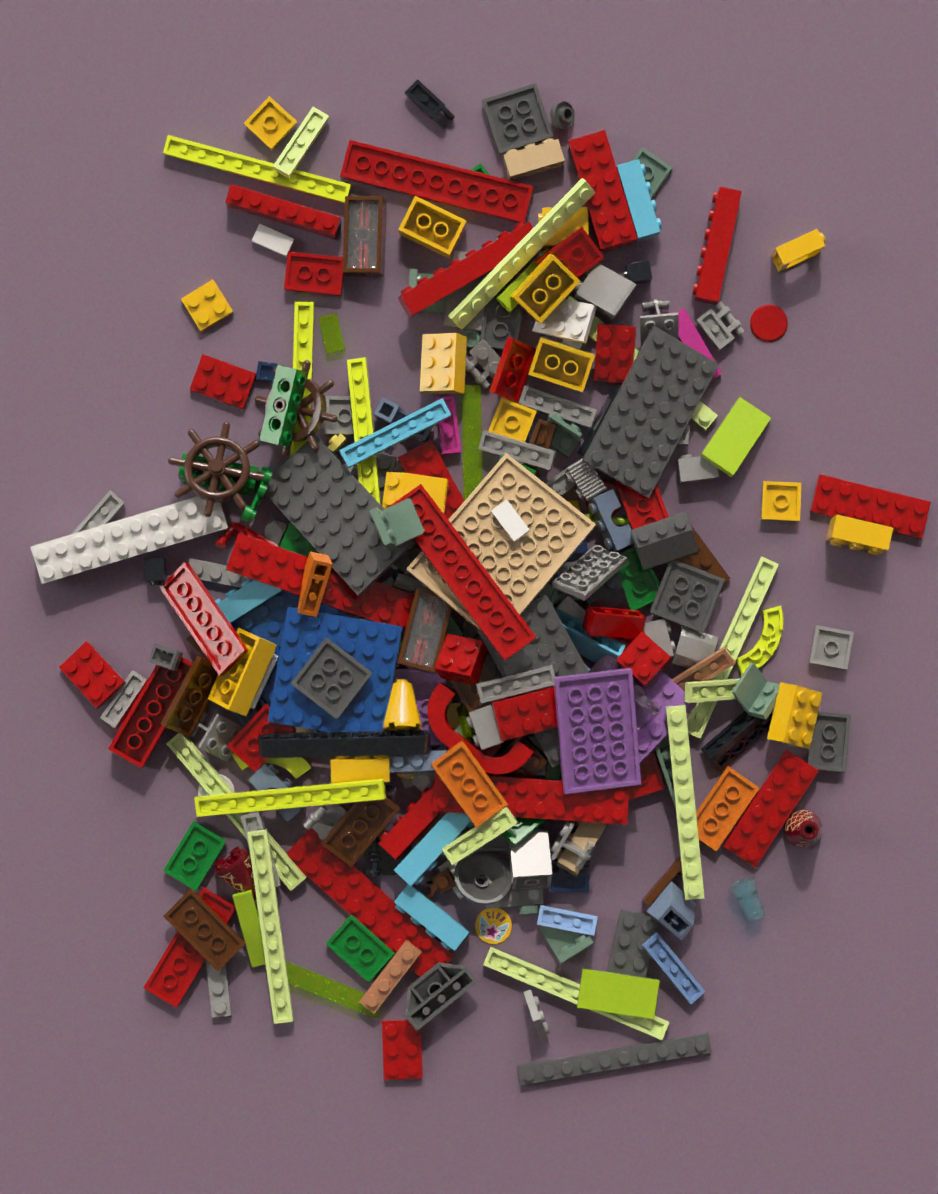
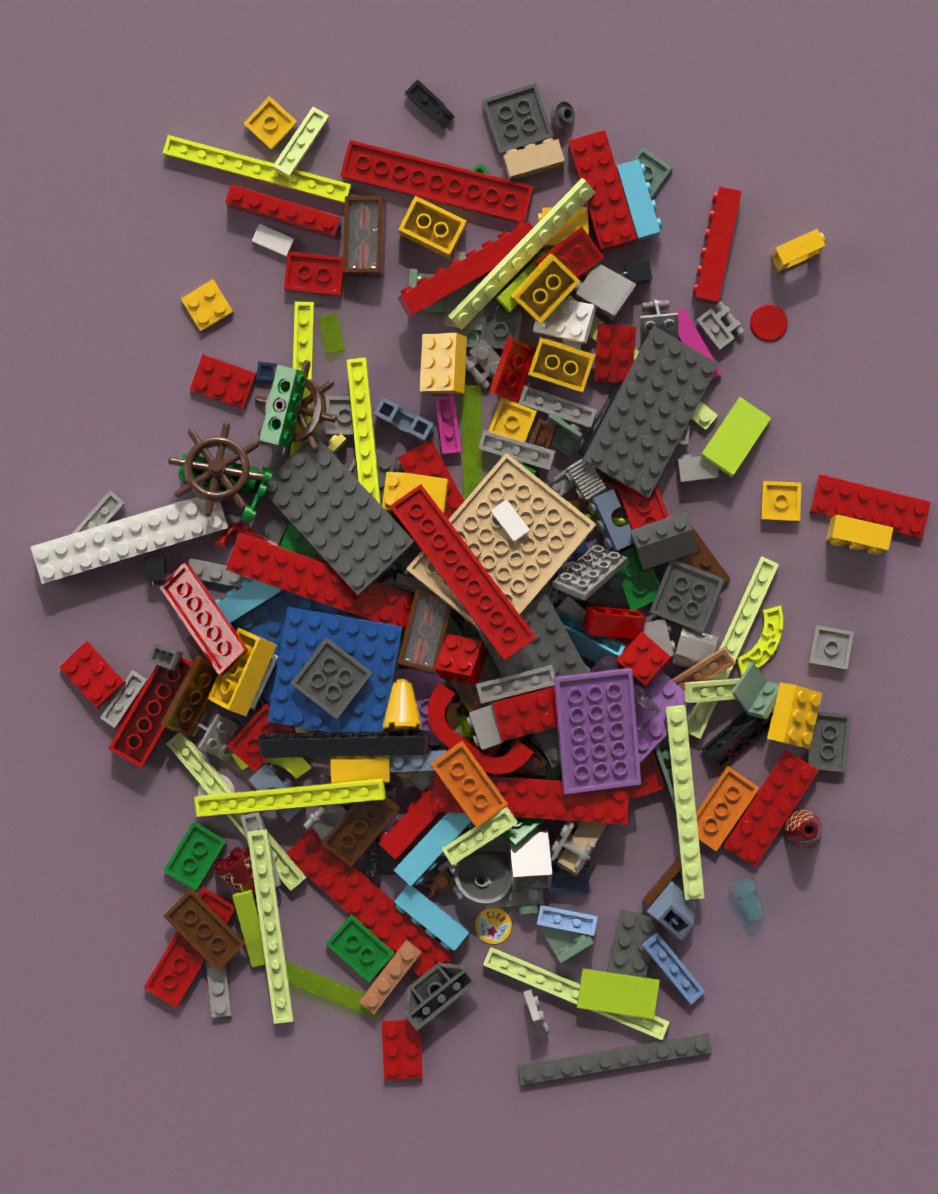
(314, 583): orange slope -> none
(395, 433): medium azure plate -> none
(397, 523): sand green bracket -> none

